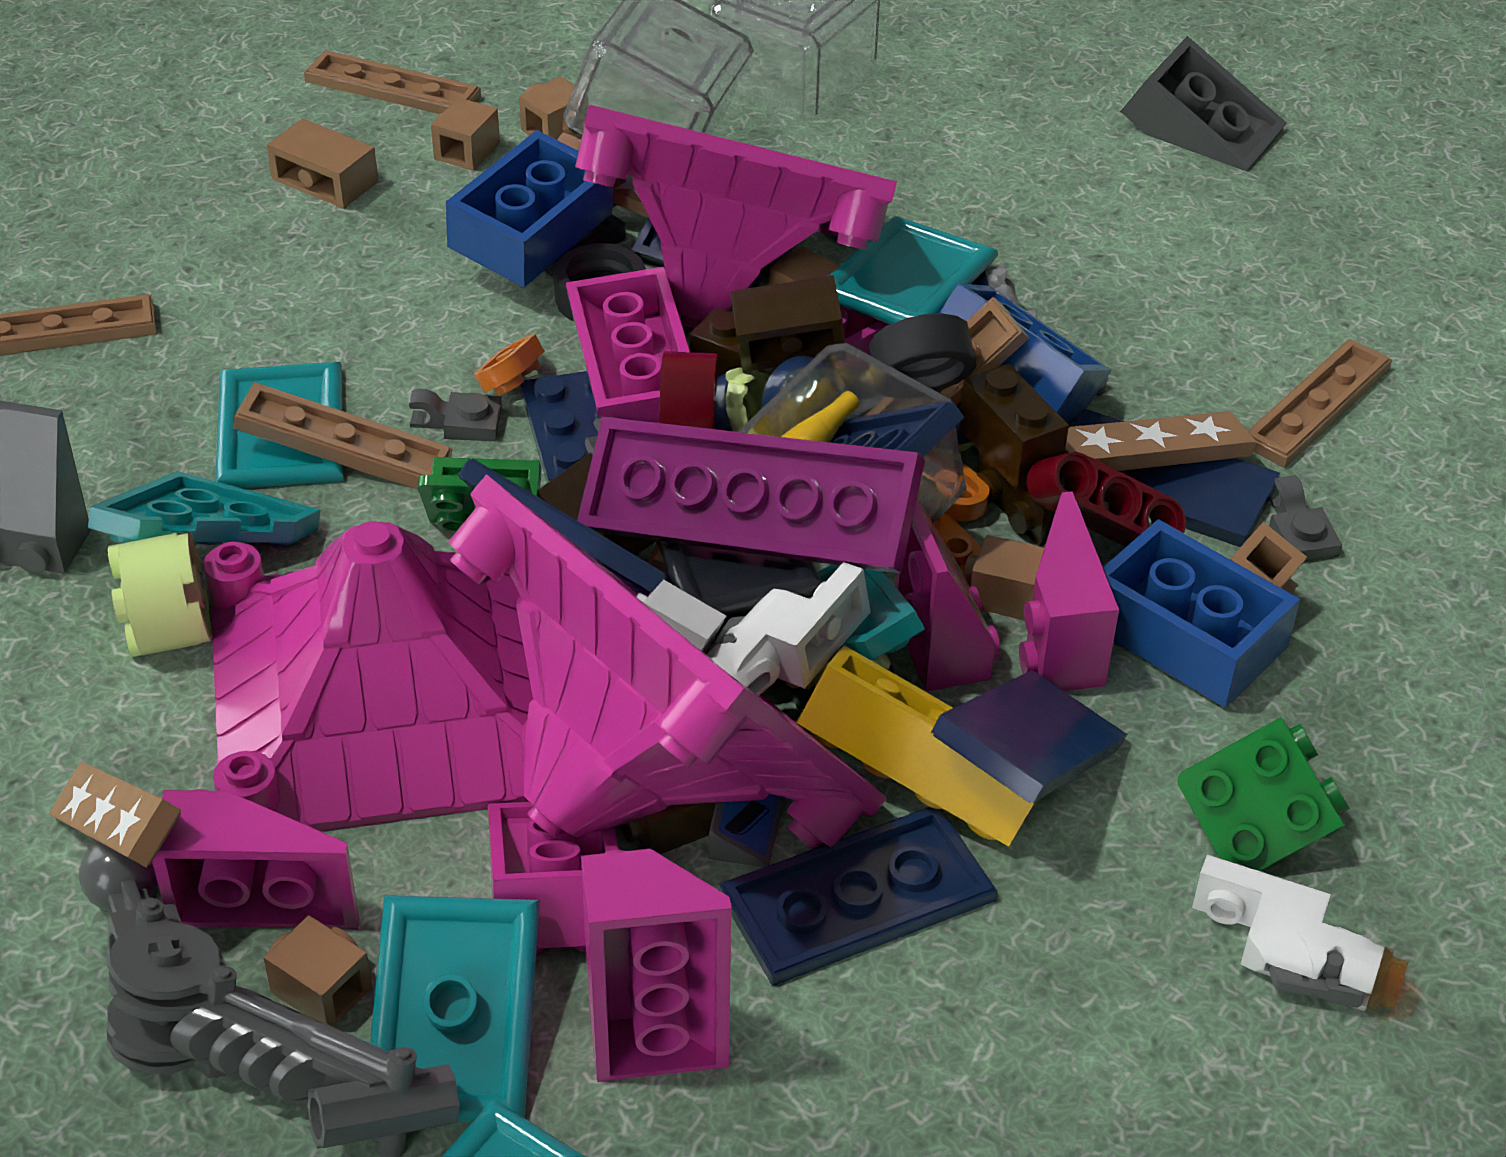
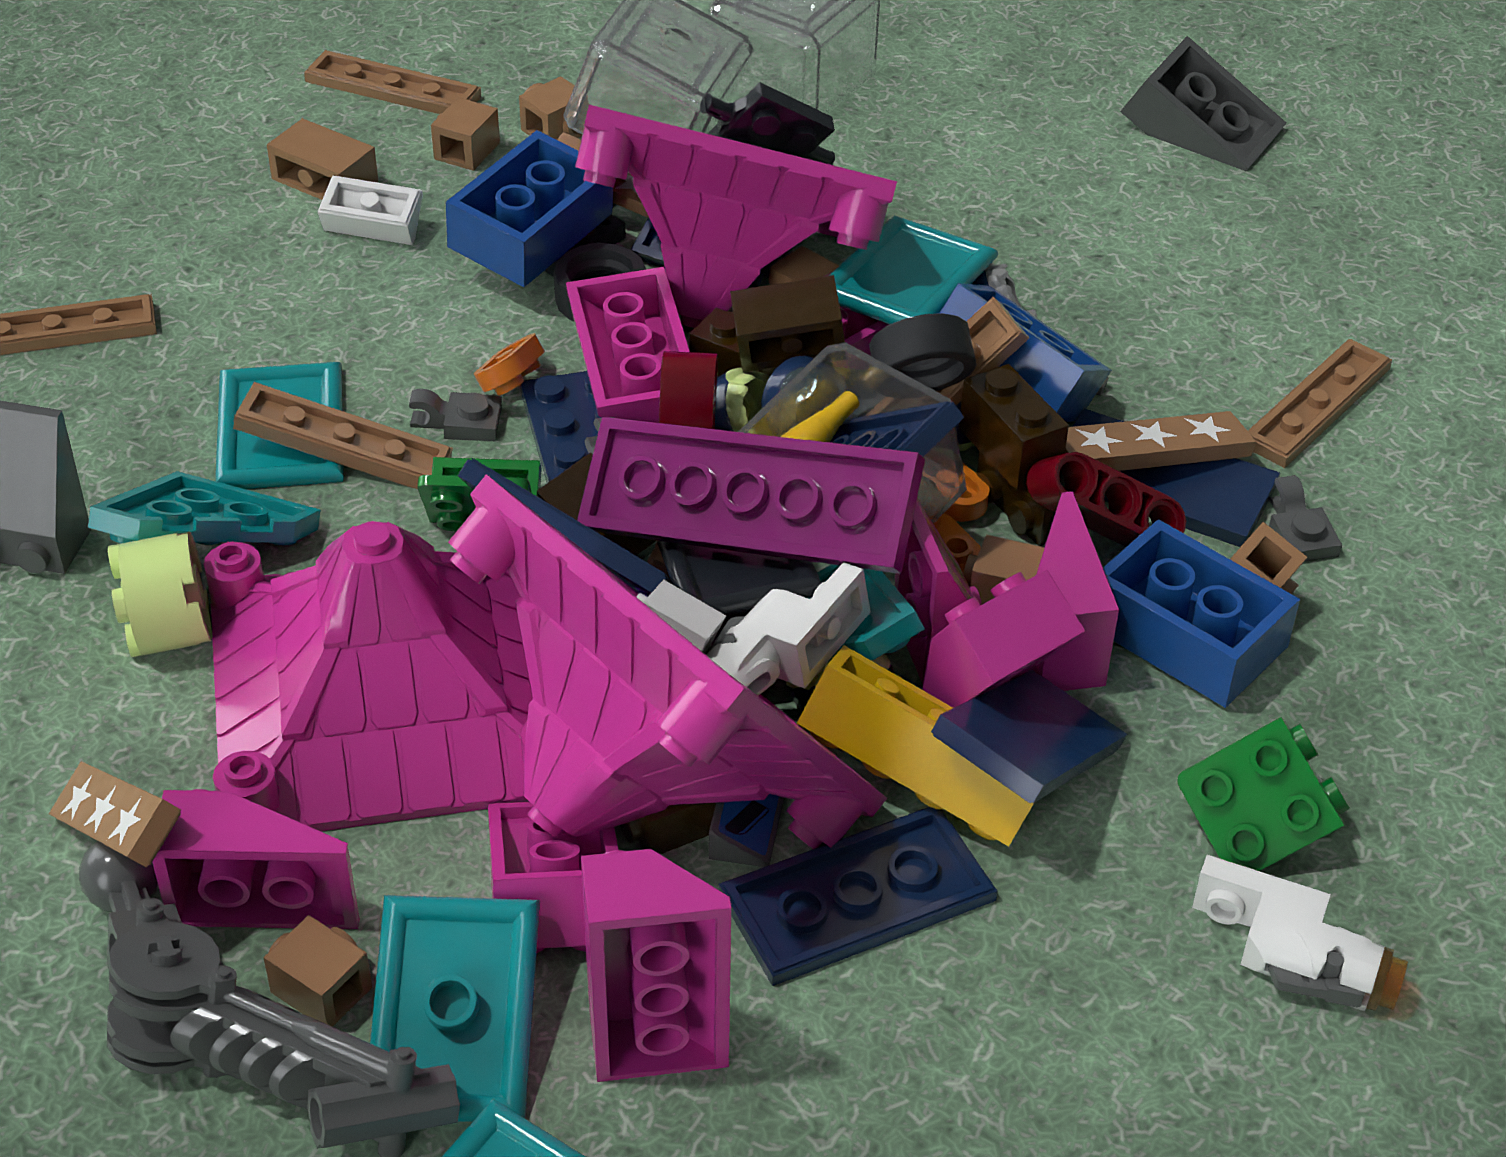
(371, 210): none -> white slope
(772, 122): none -> black plate
(999, 639): none -> dark pink slope

